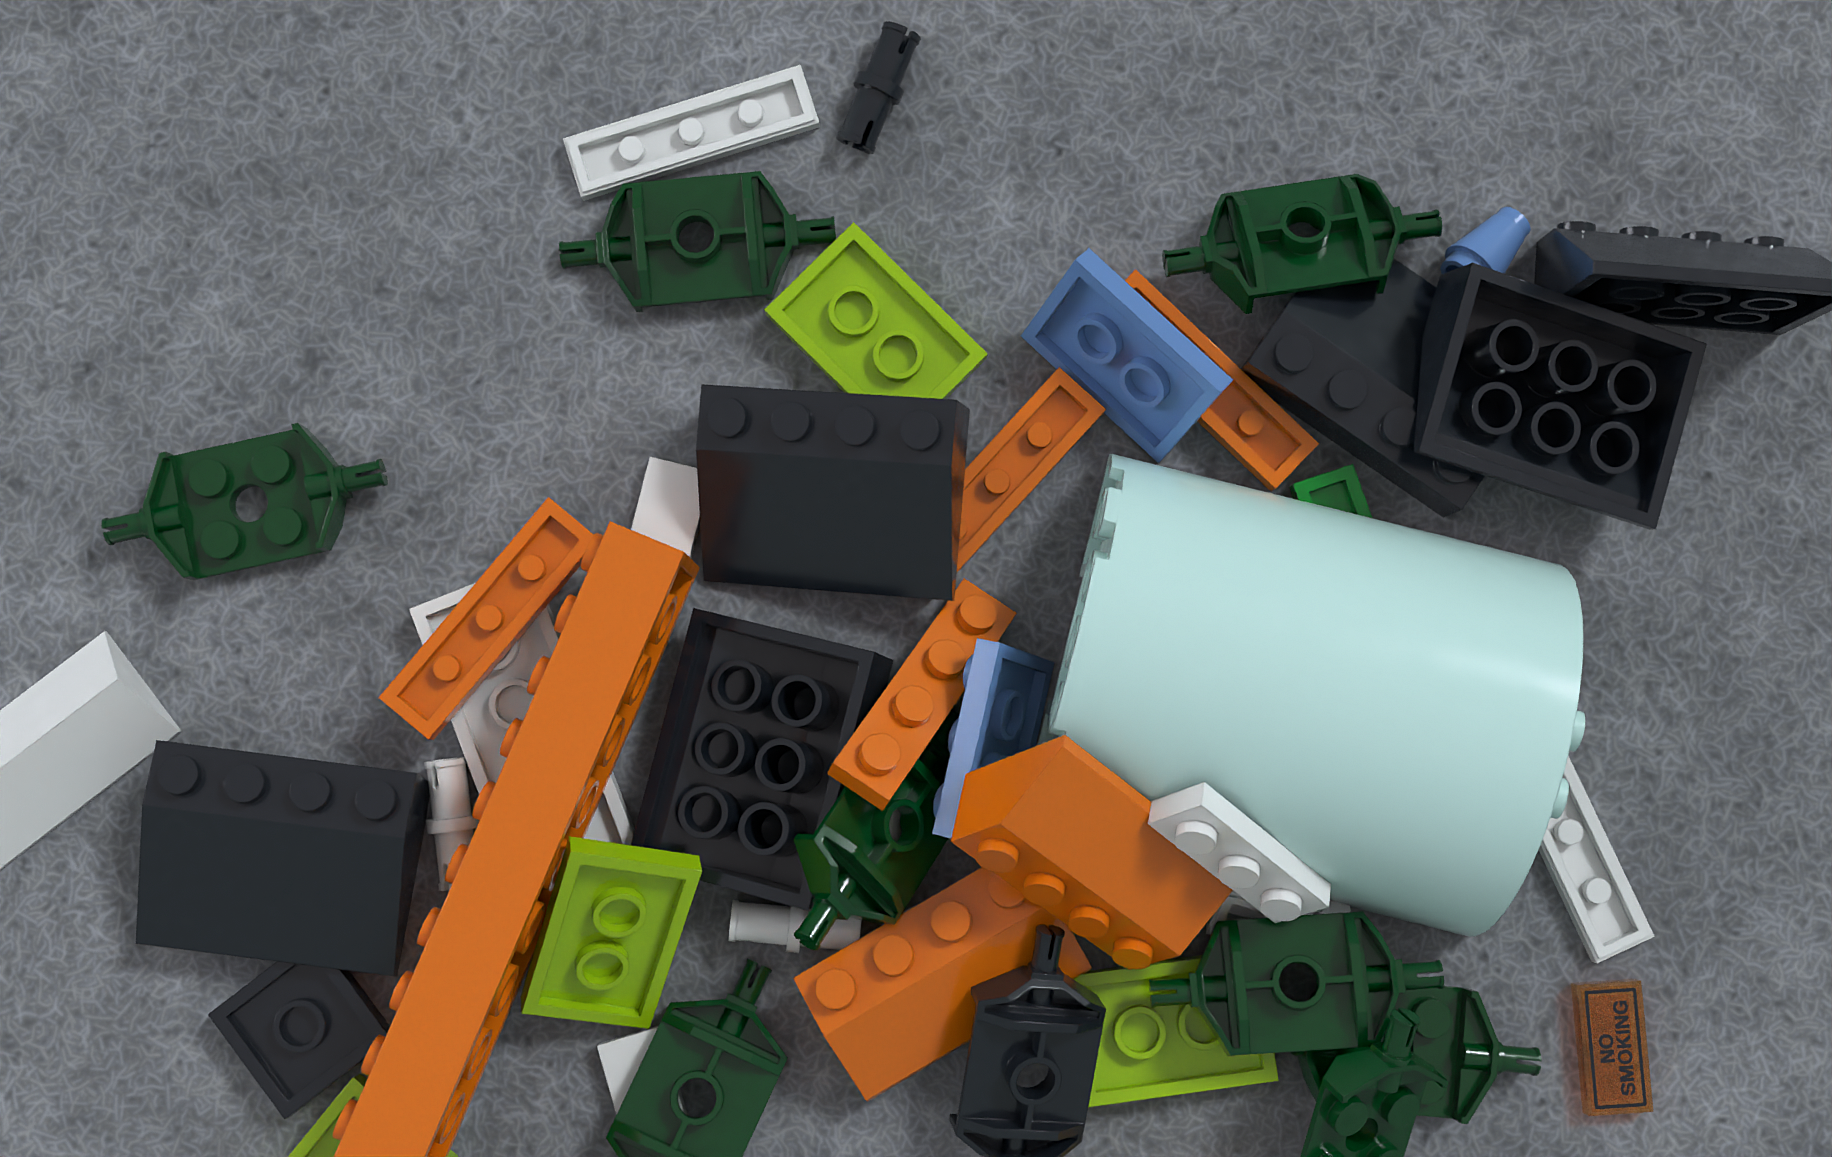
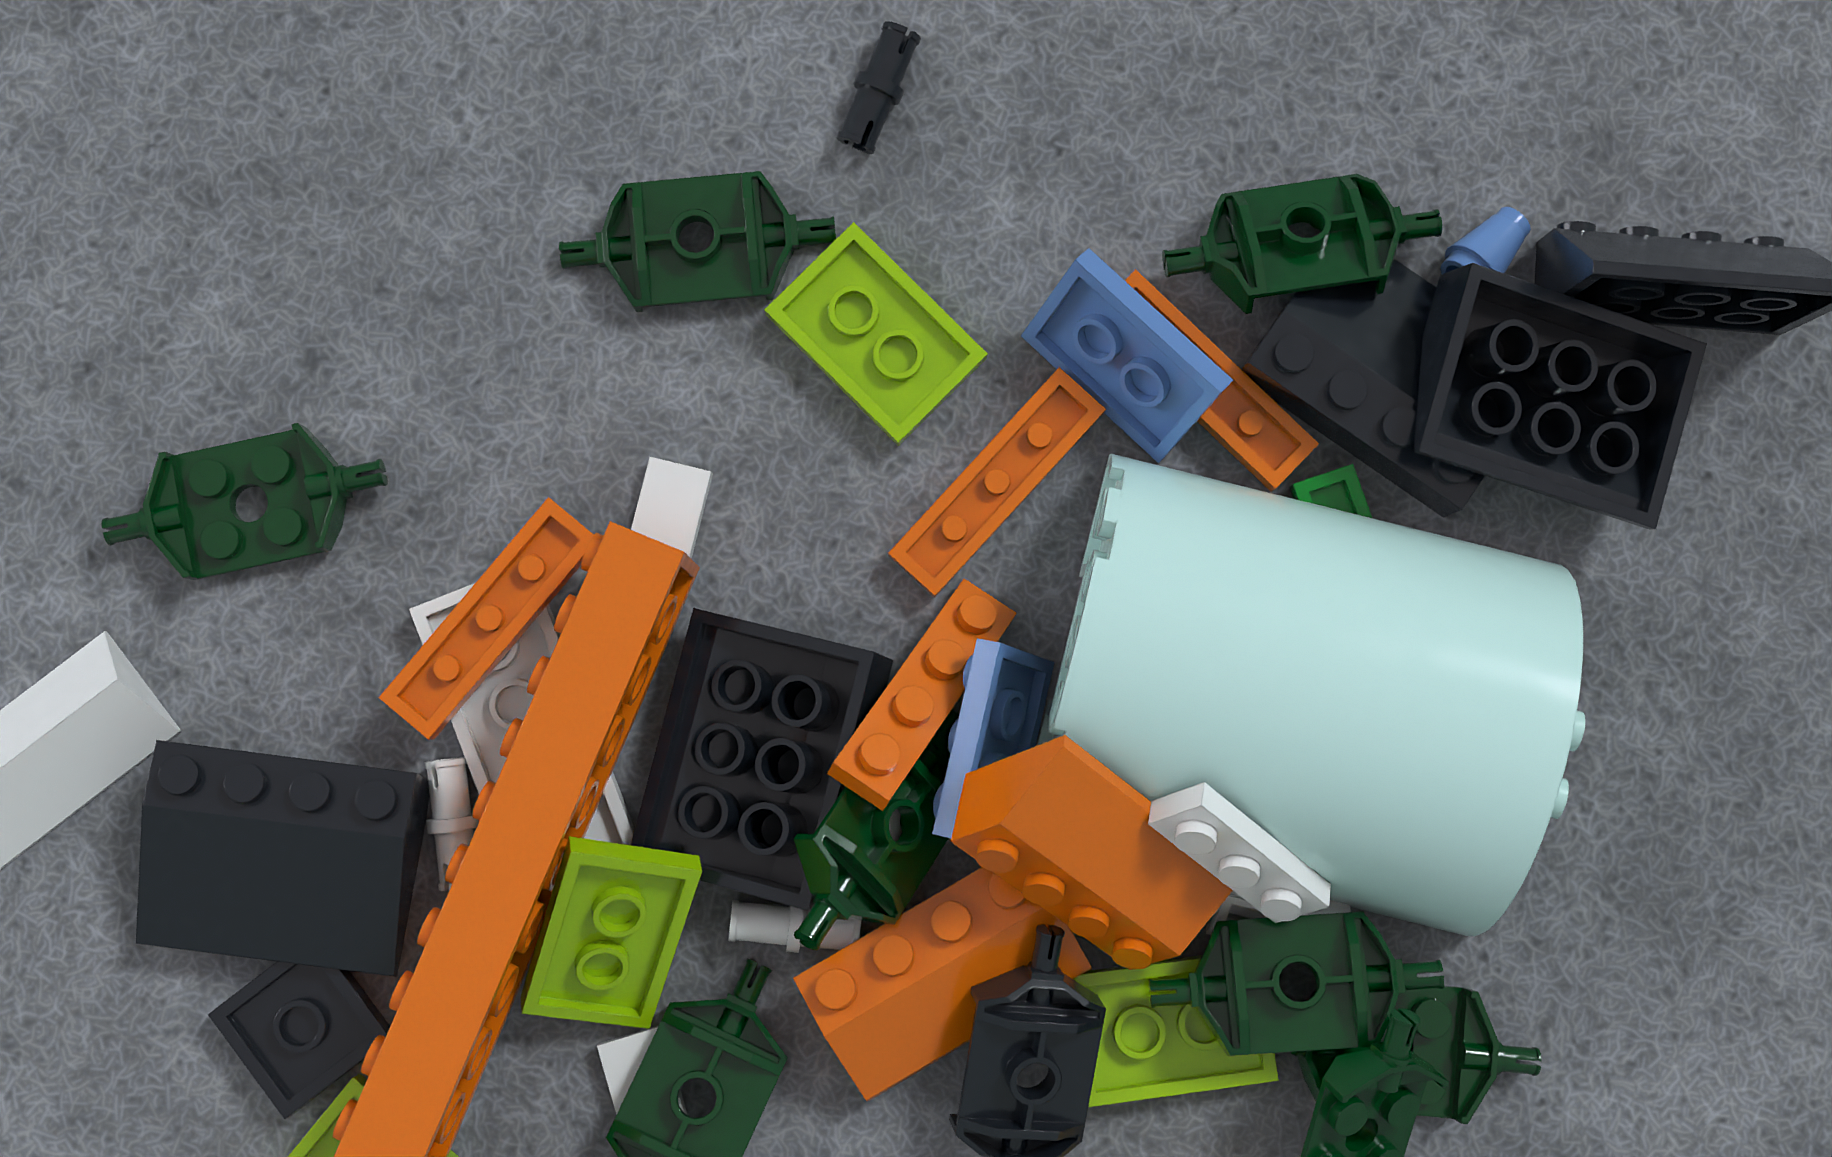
(691, 132): white tile -> none
(831, 490): black slope -> none
(1591, 878): white tile -> none
(1612, 1047): clear orange tile -> none

